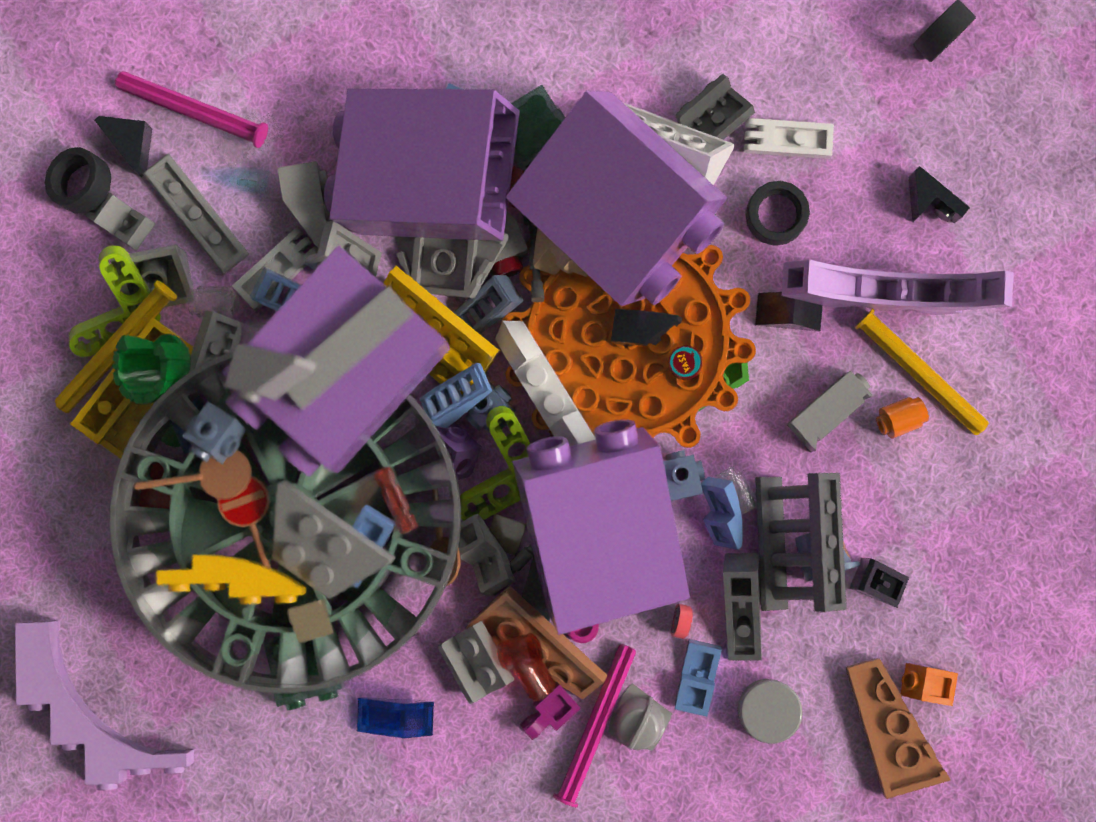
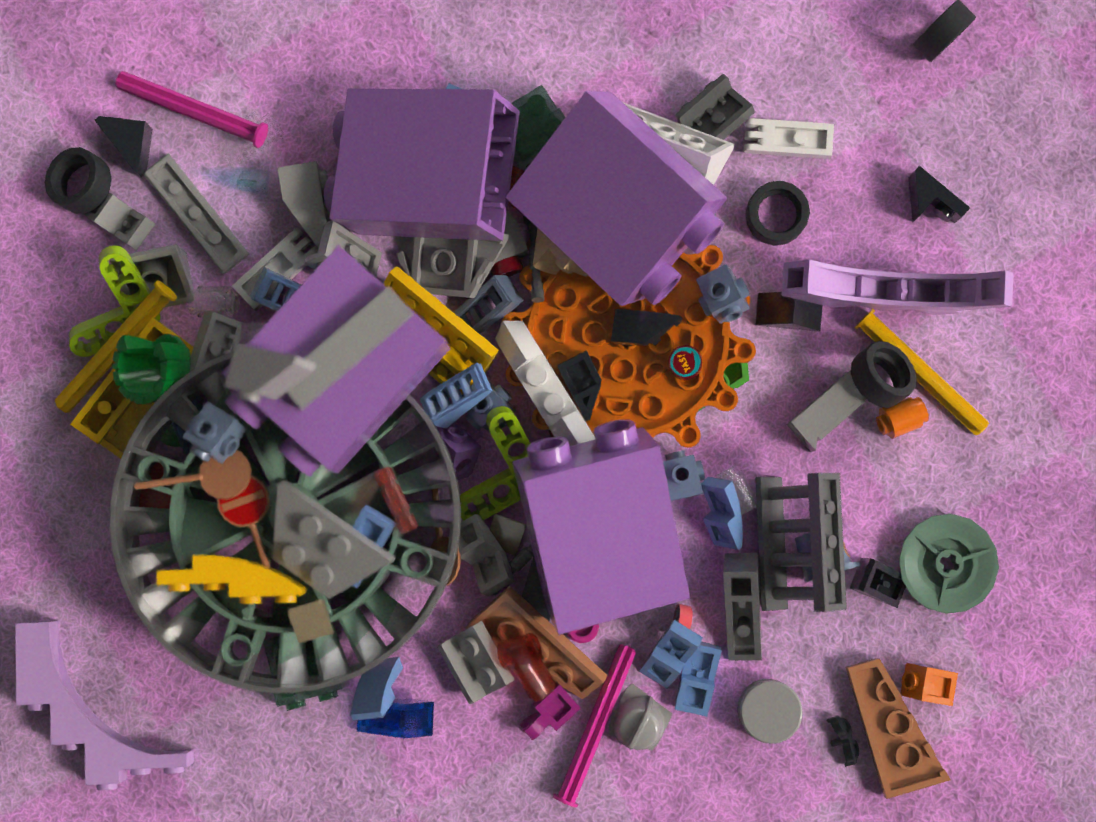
(374, 690): none -> medium blue slope
(582, 381): none -> black slope
(671, 654): none -> medium blue slope
(723, 294): none -> sand blue brick
(844, 732): none -> black piece
(872, 385): none -> black tyre
(971, 553): none -> sand green piece

